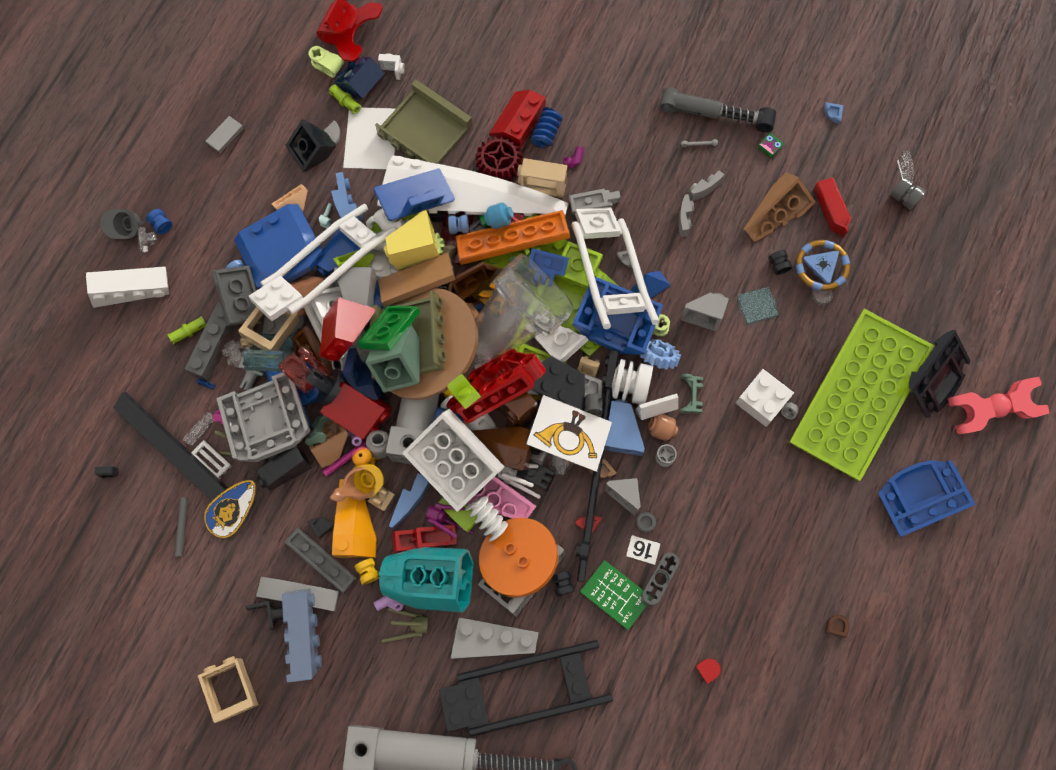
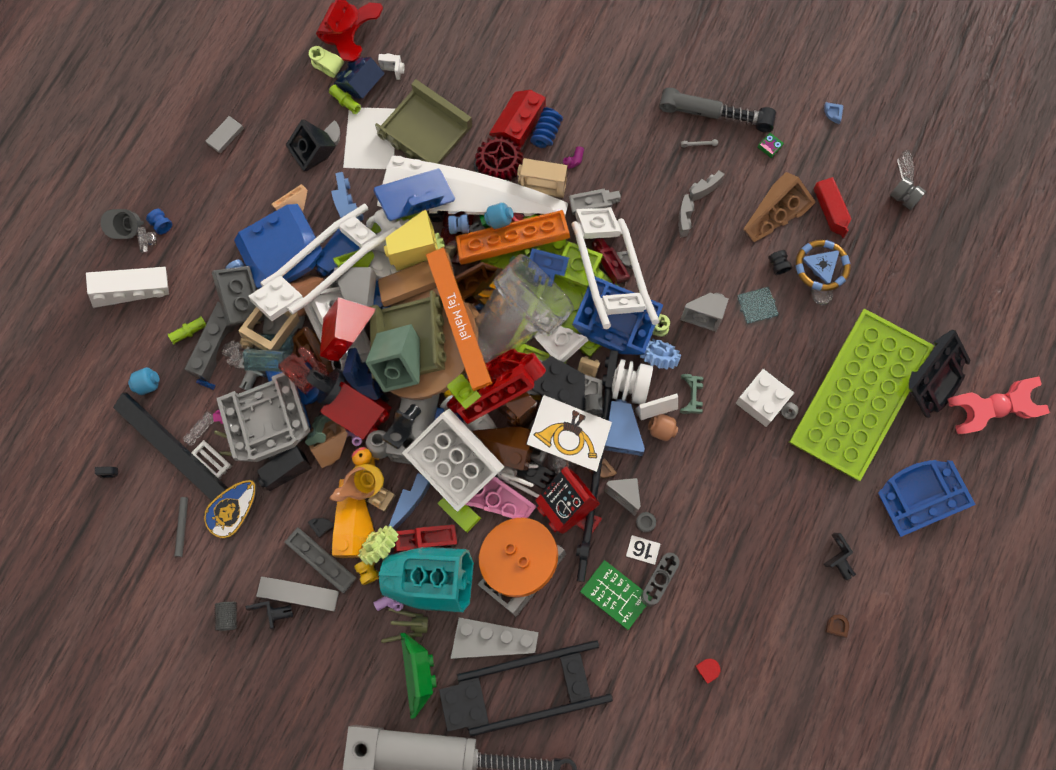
(144, 381): none -> dark azure head
(221, 715): tan window -> none
(225, 616): none -> dark grey piece
(301, 635): sand blue wedge -> none
(323, 219): light aqua hand -> none
(344, 459): dark pink piece -> none
(378, 545): none -> yellowish green gear
(389, 327): green tile -> none
(403, 425): none -> black bracket
(418, 673): none -> green wedge
(437, 515): magenta plant -> none
(459, 319): none -> orange tile
(488, 517): white piece -> none
(563, 583): black wheel -> none
(566, 501): none -> slope
(611, 261): none -> dark red hinge
(654, 282): blue slope -> none
(665, 451): light grey wheel -> none
(840, 559): none -> black bracket

